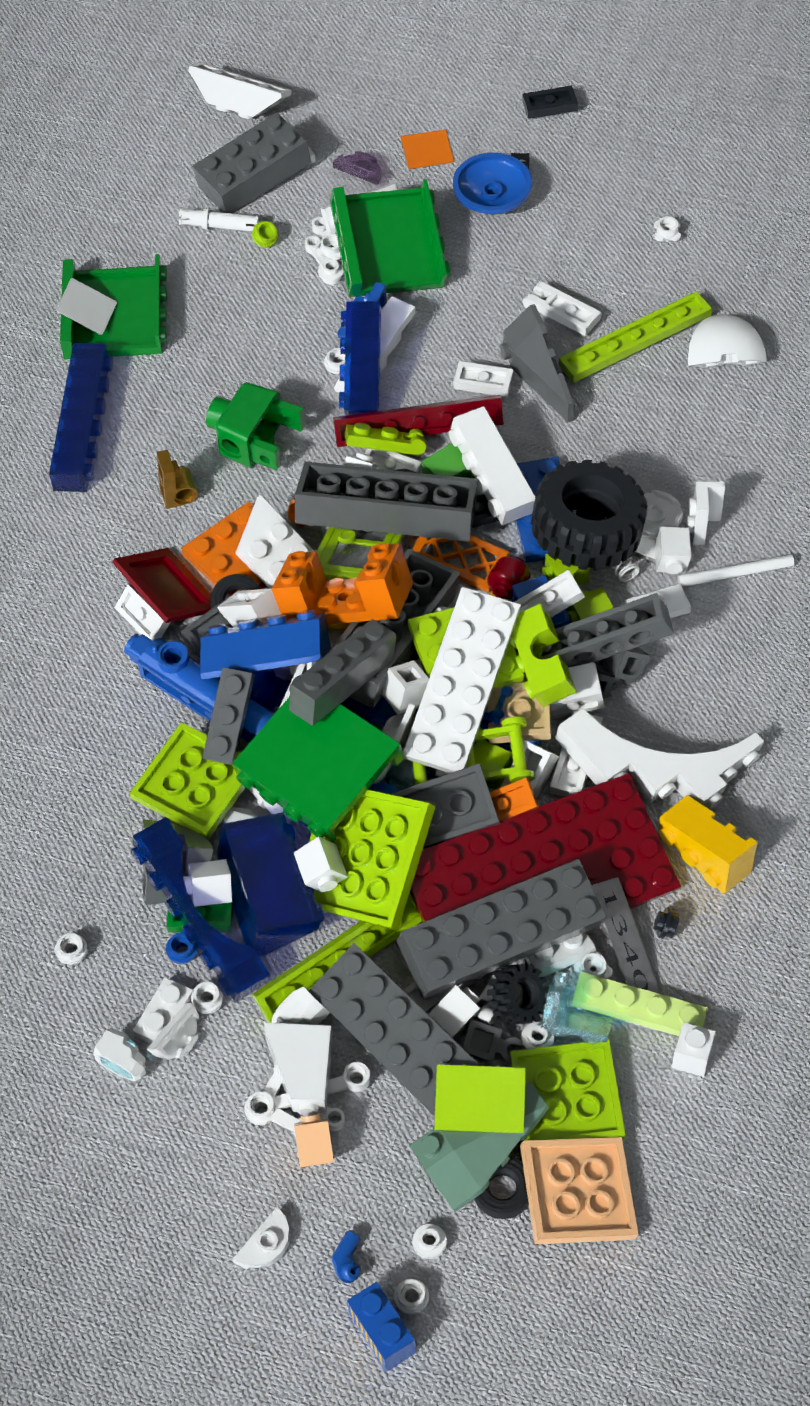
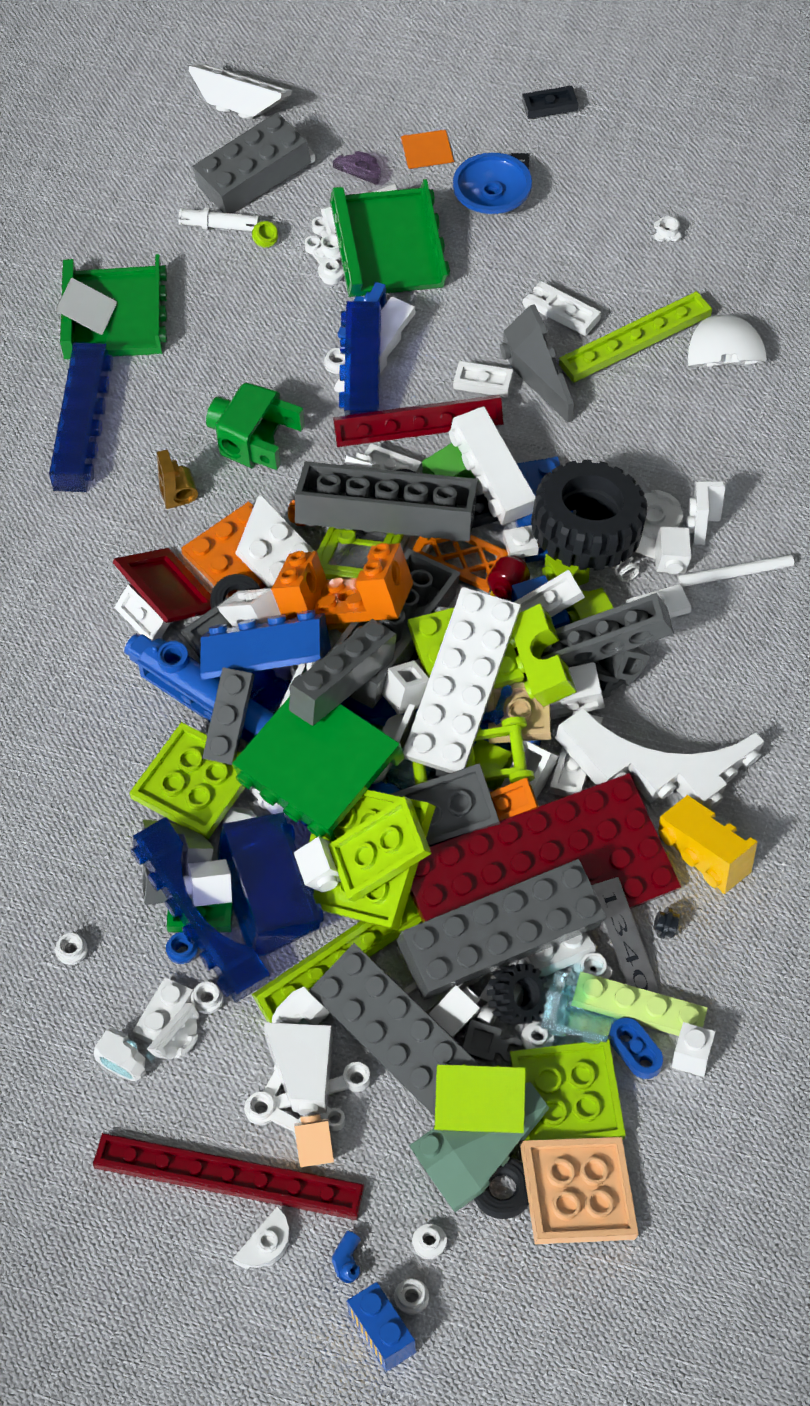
(229, 1176): none -> dark red tile
(379, 849): none -> lime plate
(385, 439): lime plate -> none
(520, 542): none -> white plate
(639, 1048): none -> blue plate

